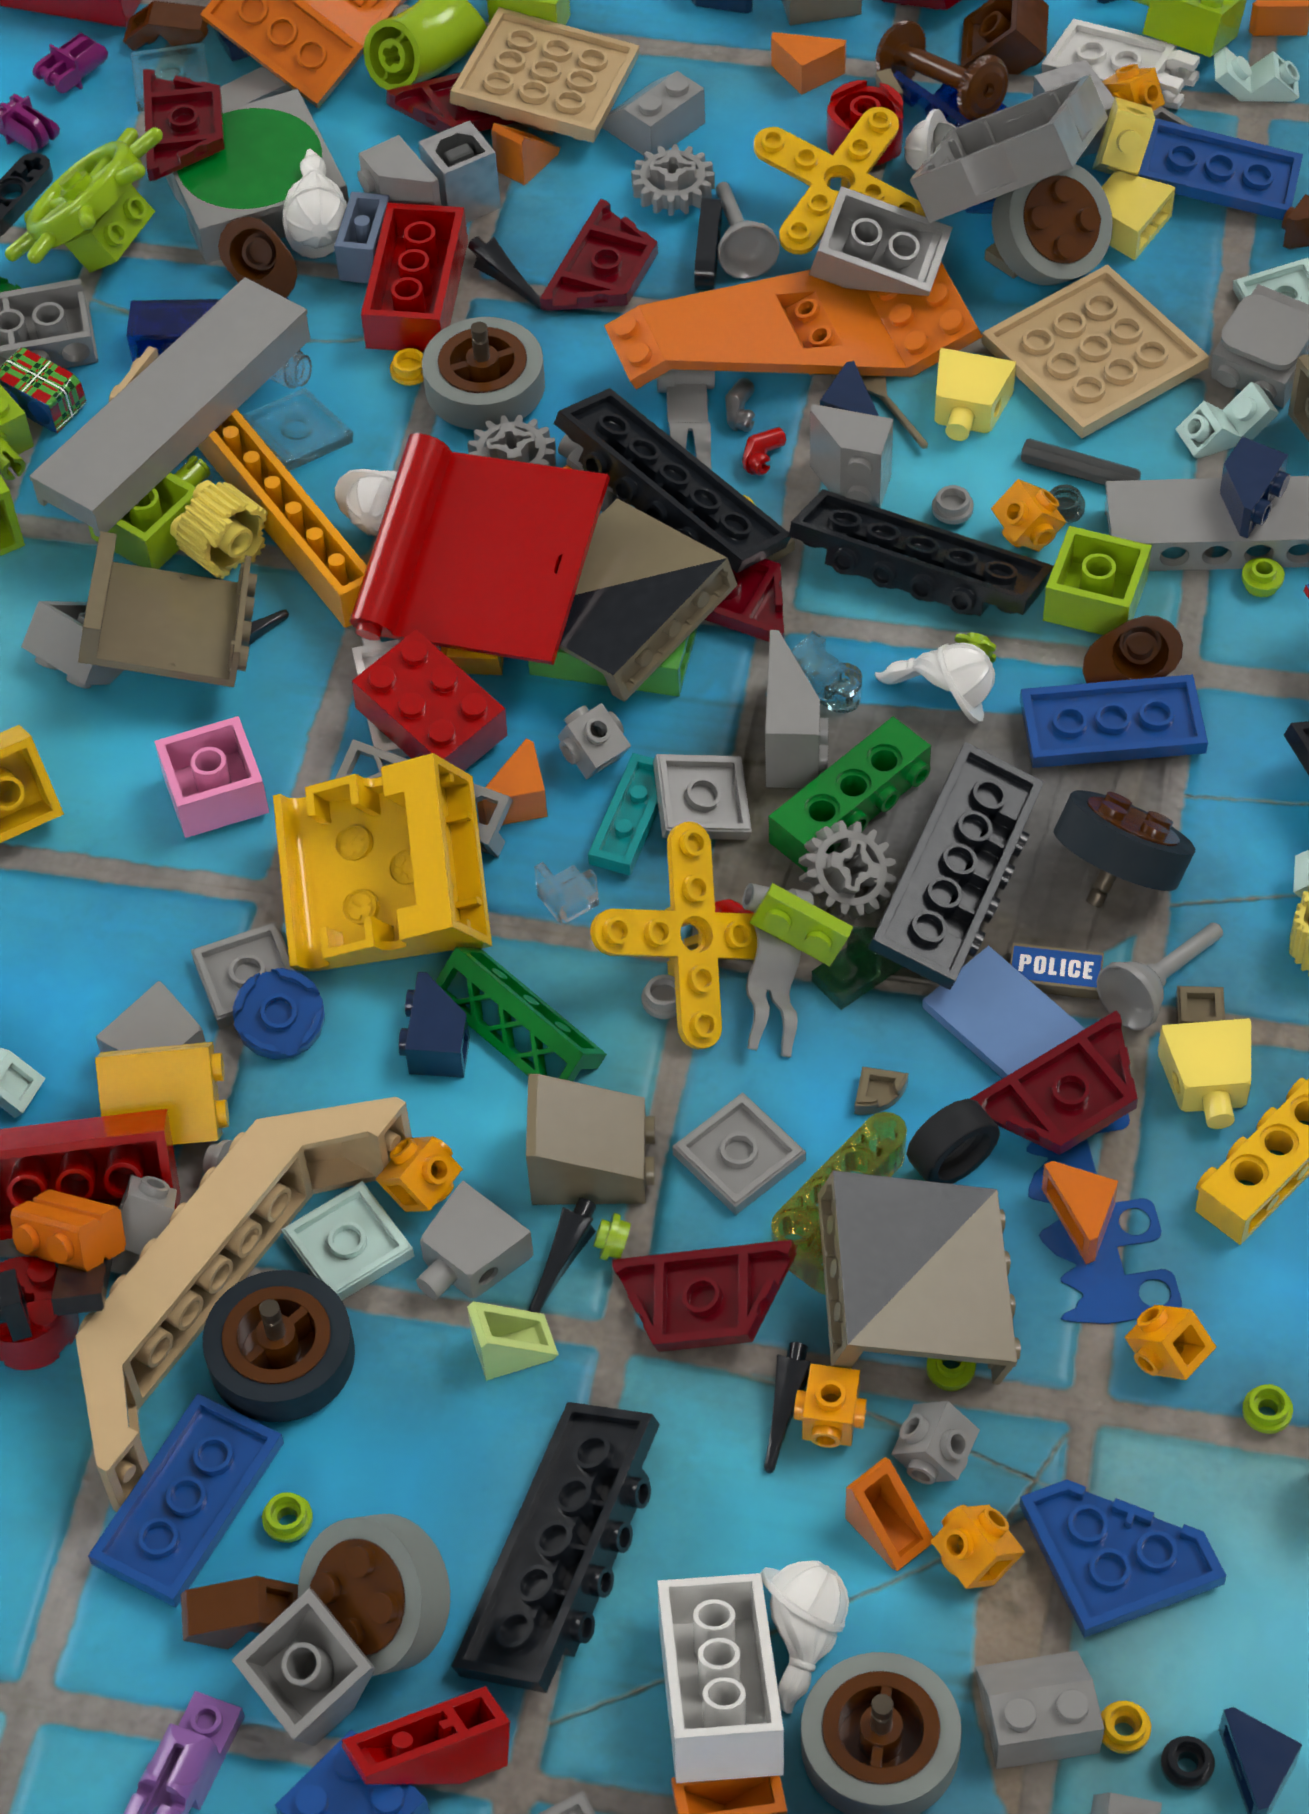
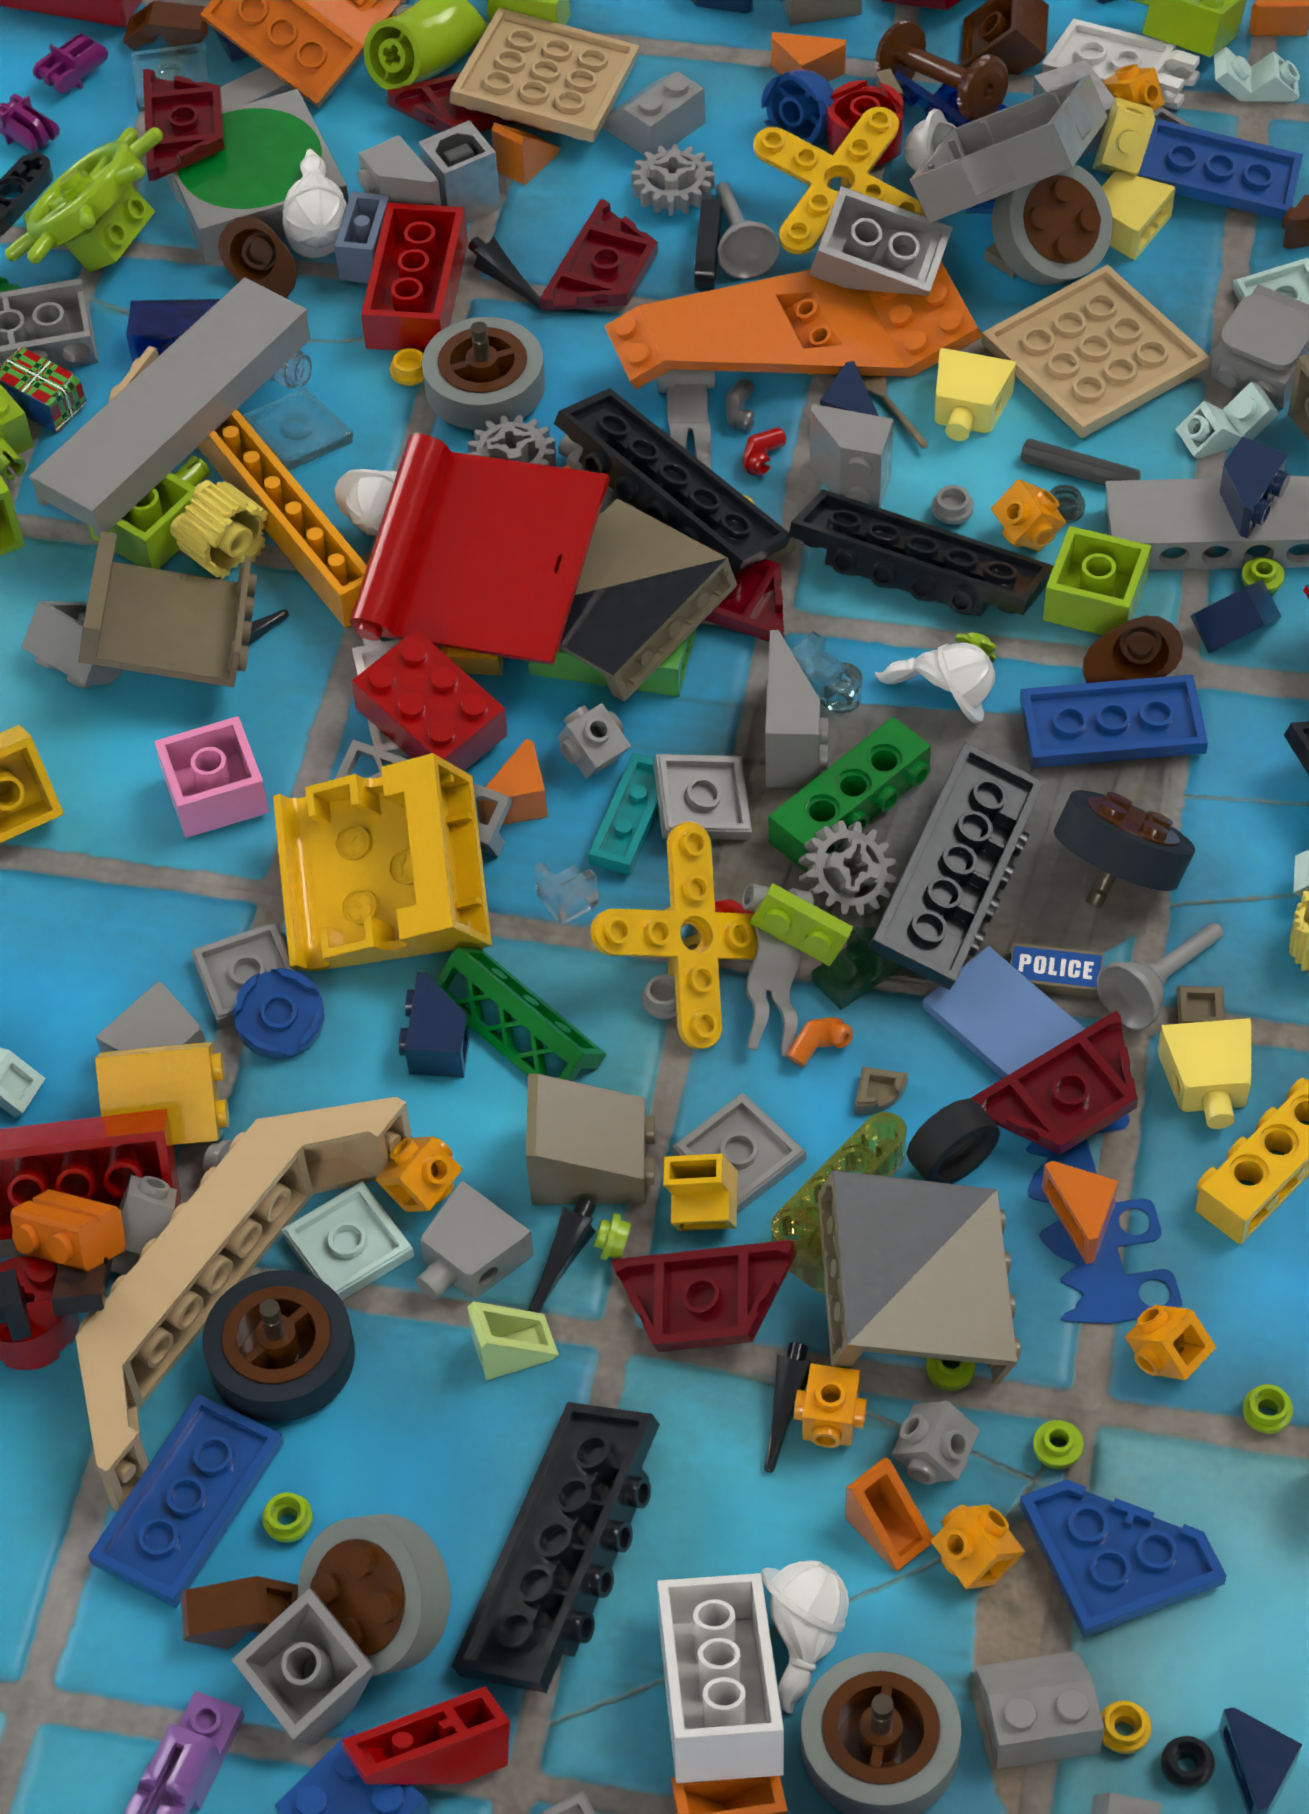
(701, 1191): none -> yellow piece
(798, 104): none -> blue cylinder
(817, 1034): none -> orange arm
(1058, 1457): none -> lime plate
(1235, 616): none -> dark blue slope

